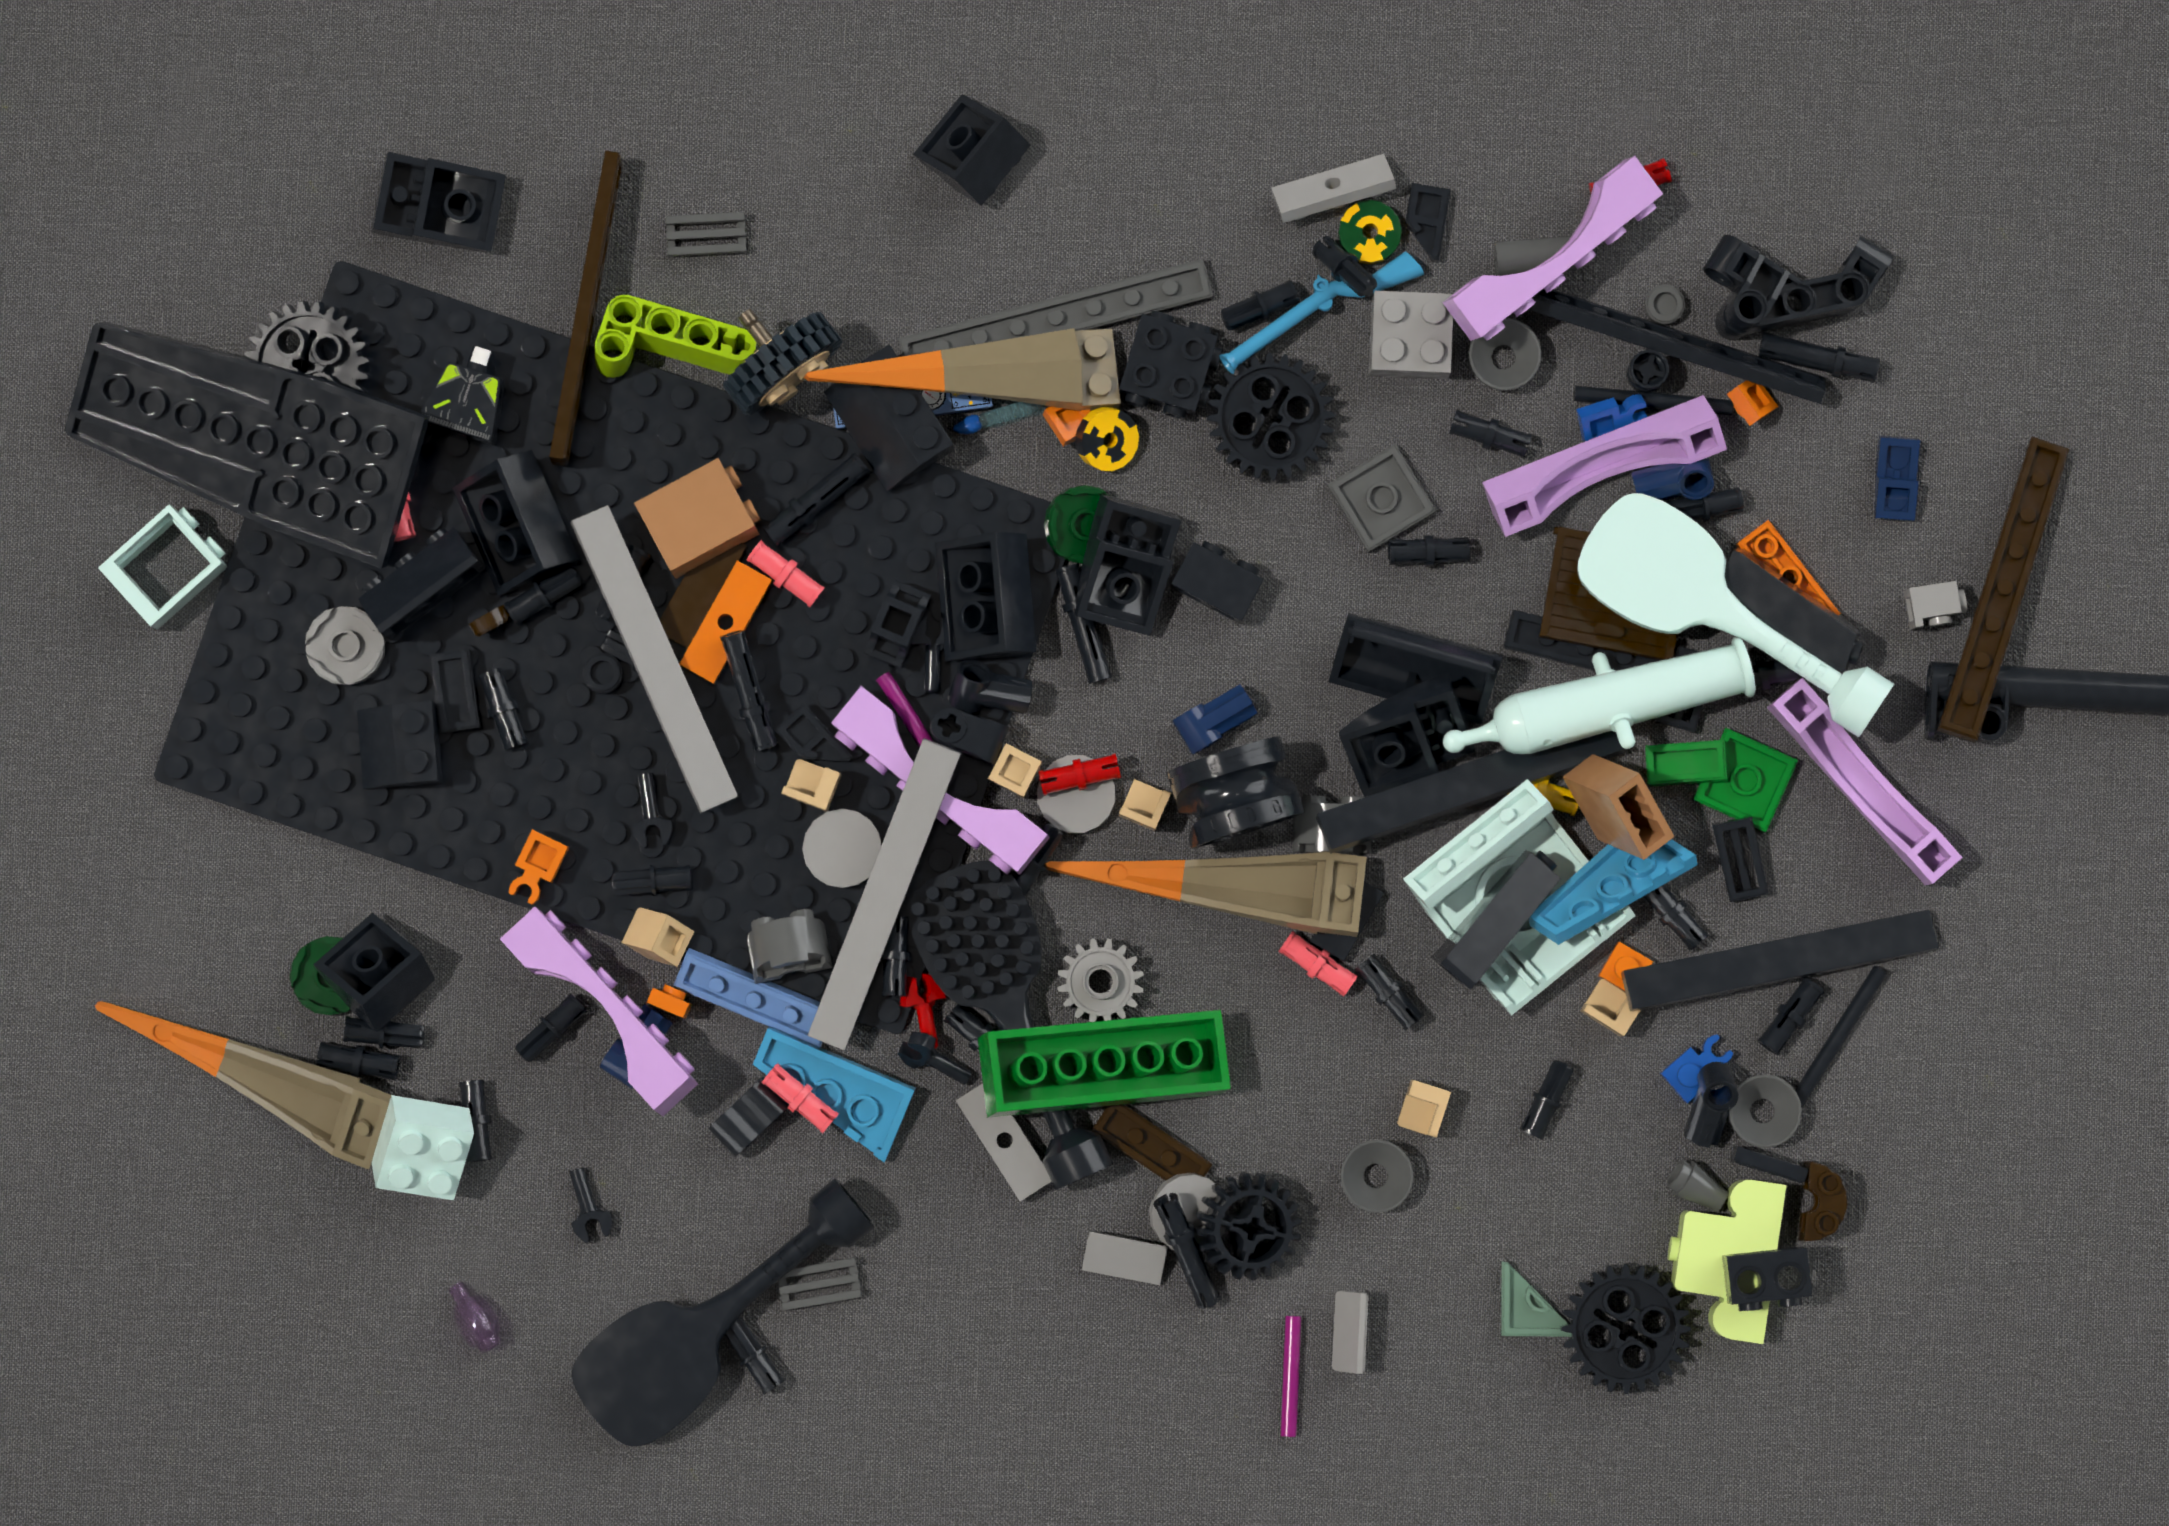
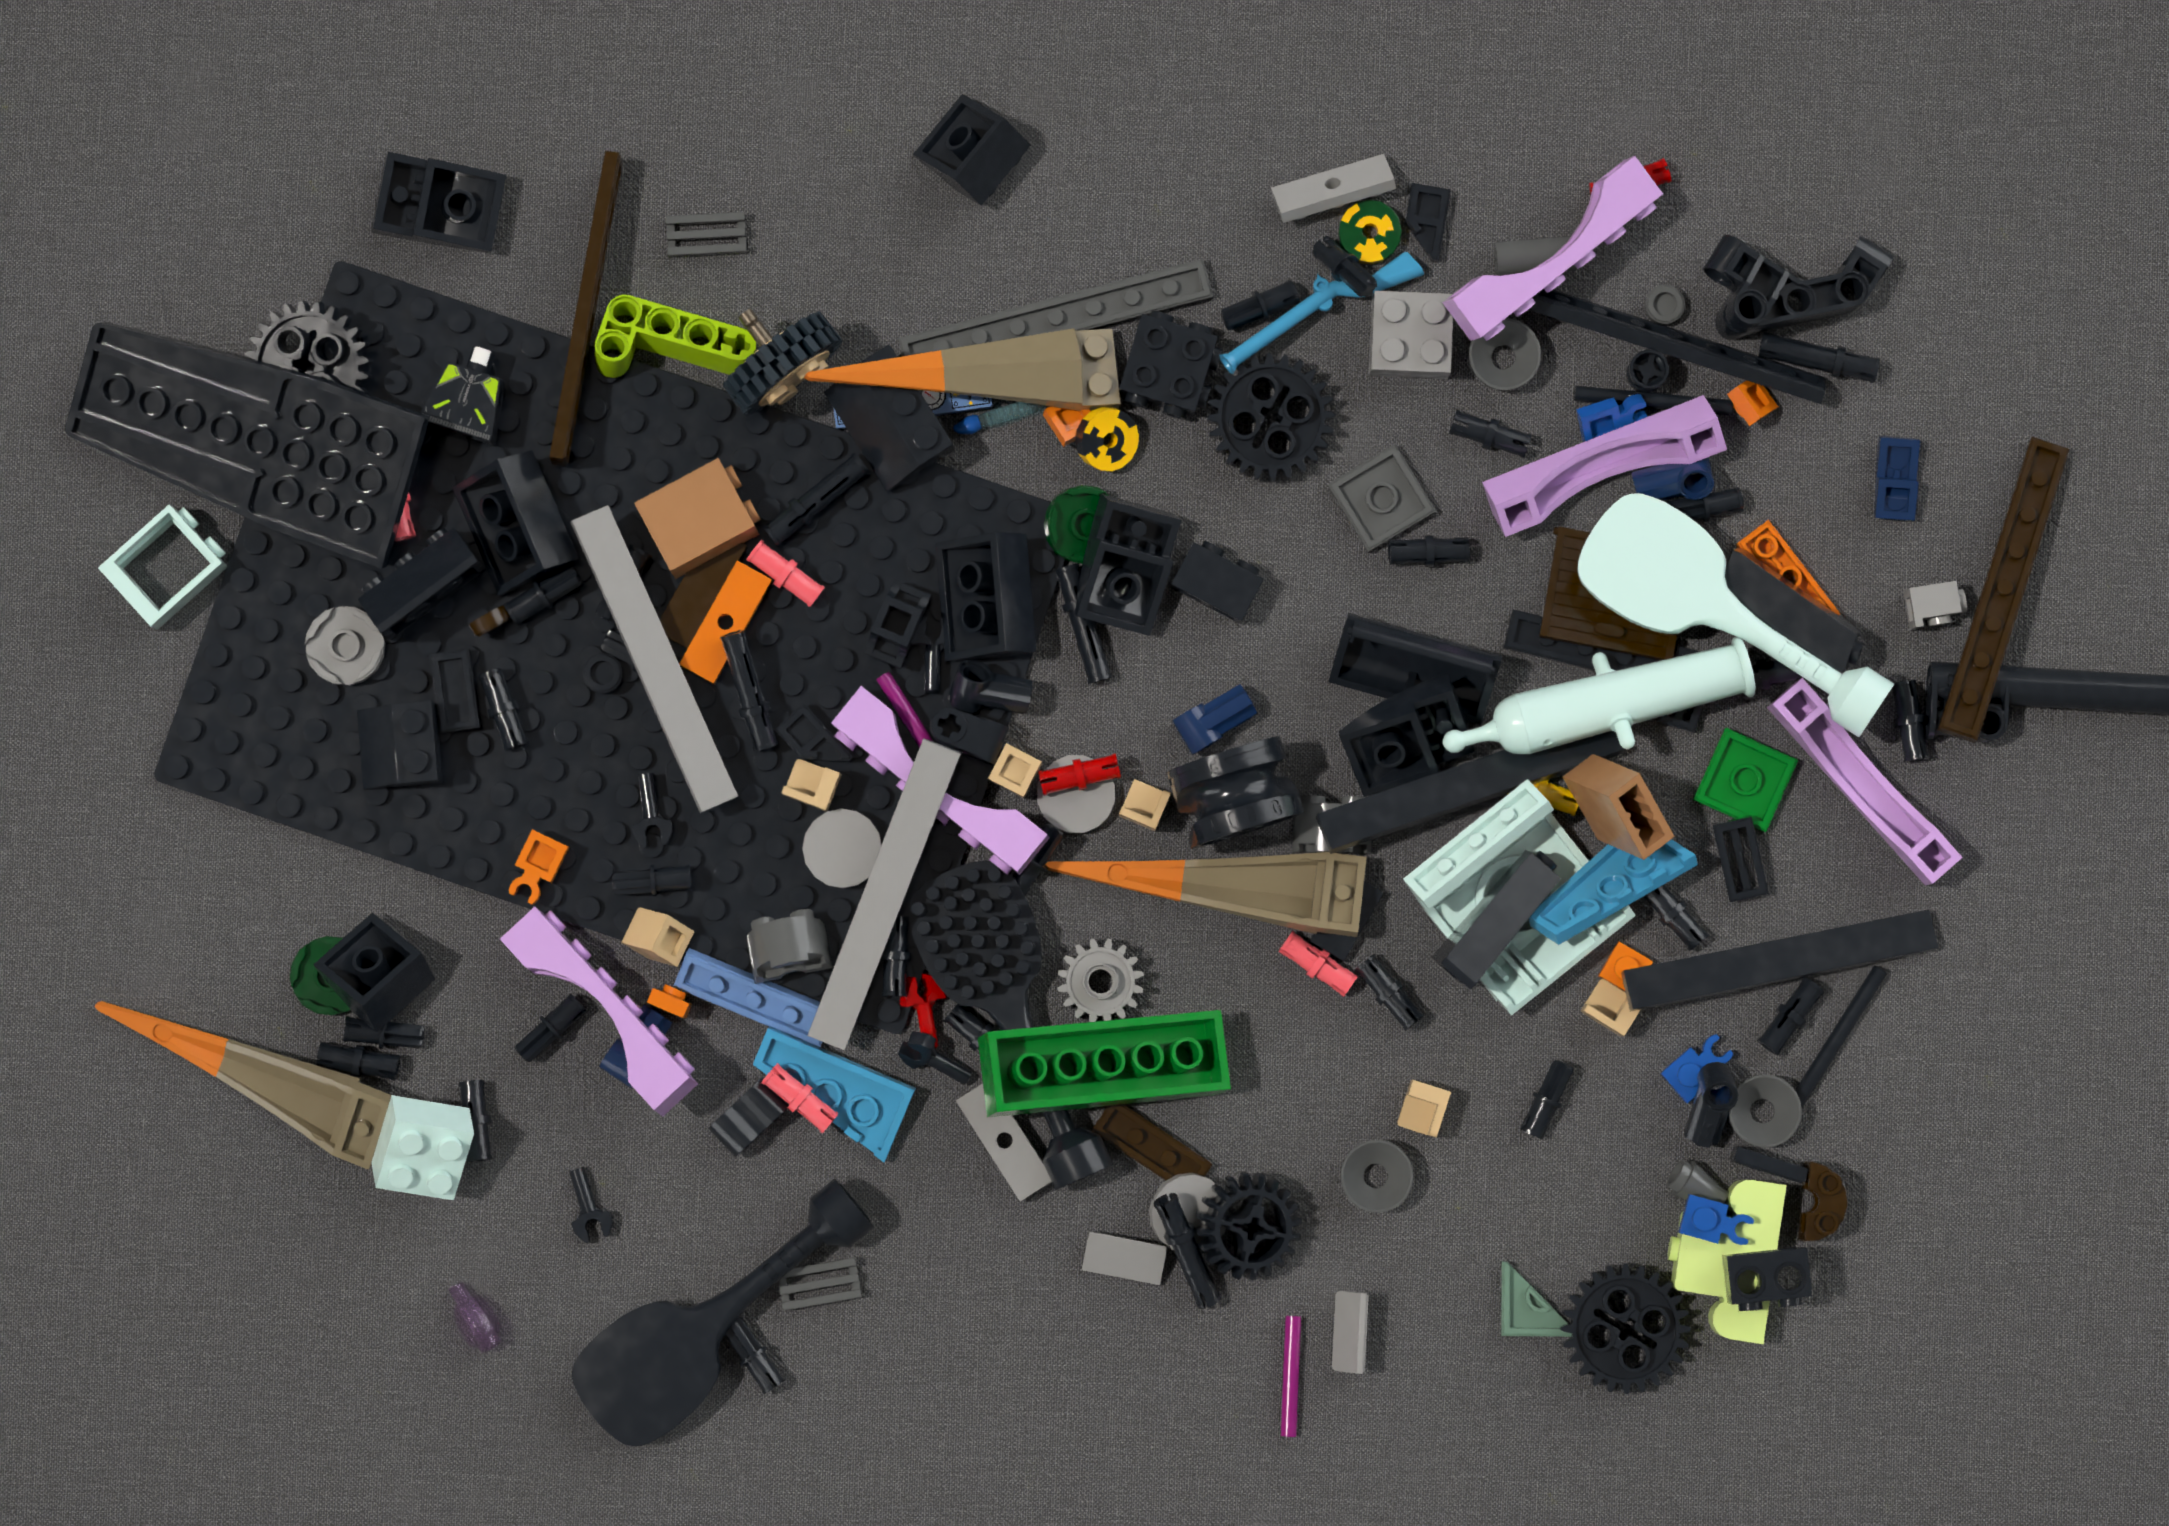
(1686, 763): green tile -> none
(1708, 1219): none -> blue plate
(1910, 721): none -> black pin

